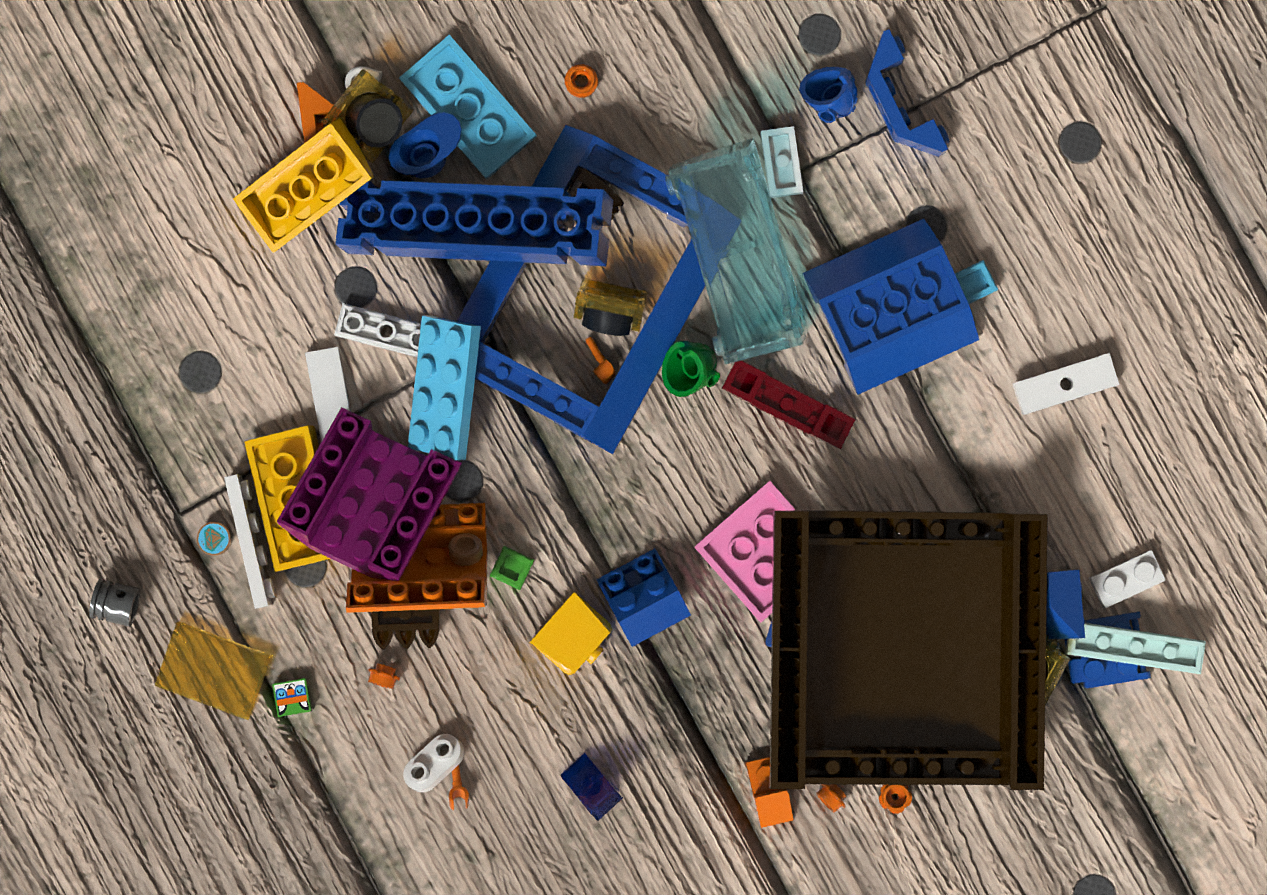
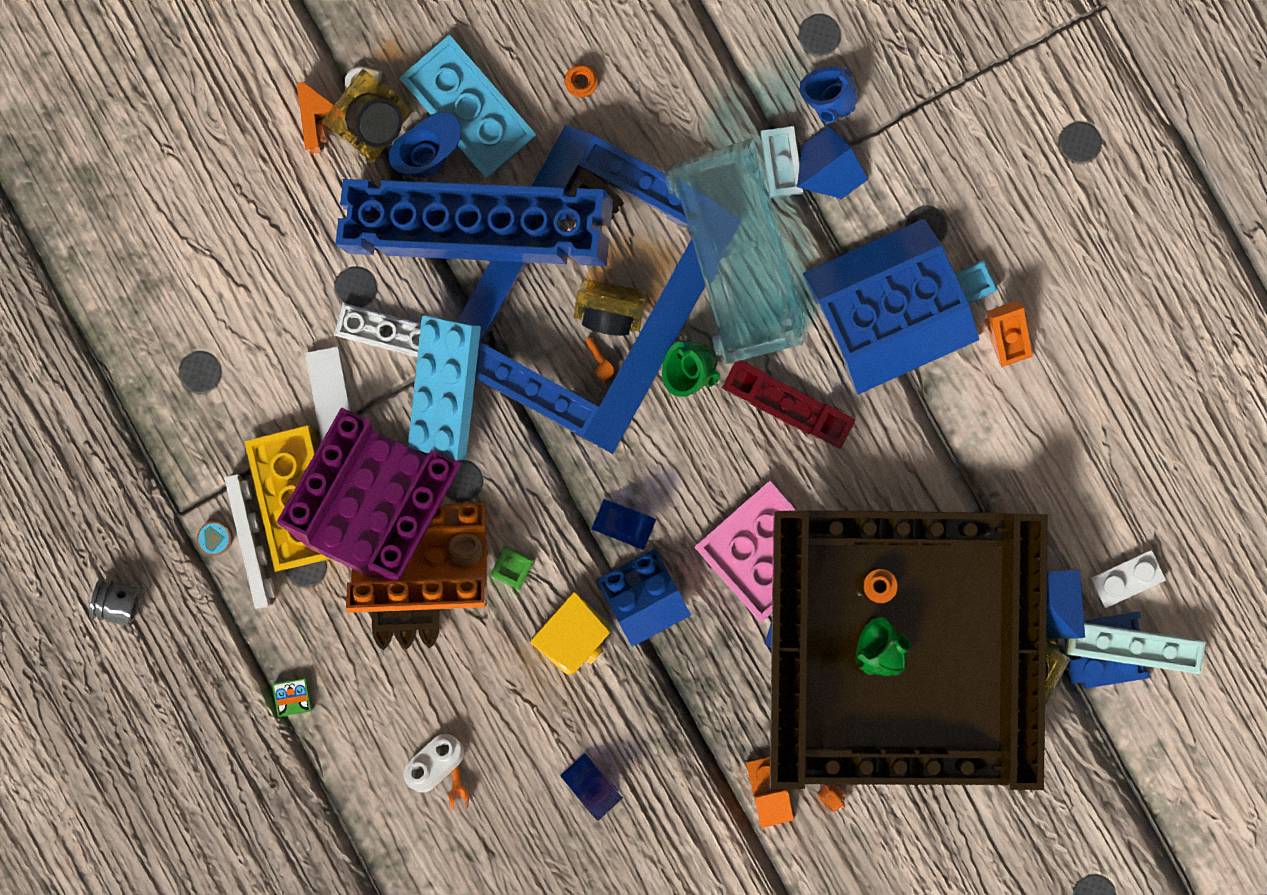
(213, 670): clear yellow piece -> none
(305, 185): yellow slope -> none
(383, 676): orange plate -> none
(623, 524): none -> clear blue slope
(829, 166): none -> blue slope
(882, 649): none -> green helmet
(890, 580): none -> orange plate
(898, 805): orange plate -> none
(925, 137): blue slope -> none
(1009, 333): none -> orange slope
(1084, 379): white tile -> none

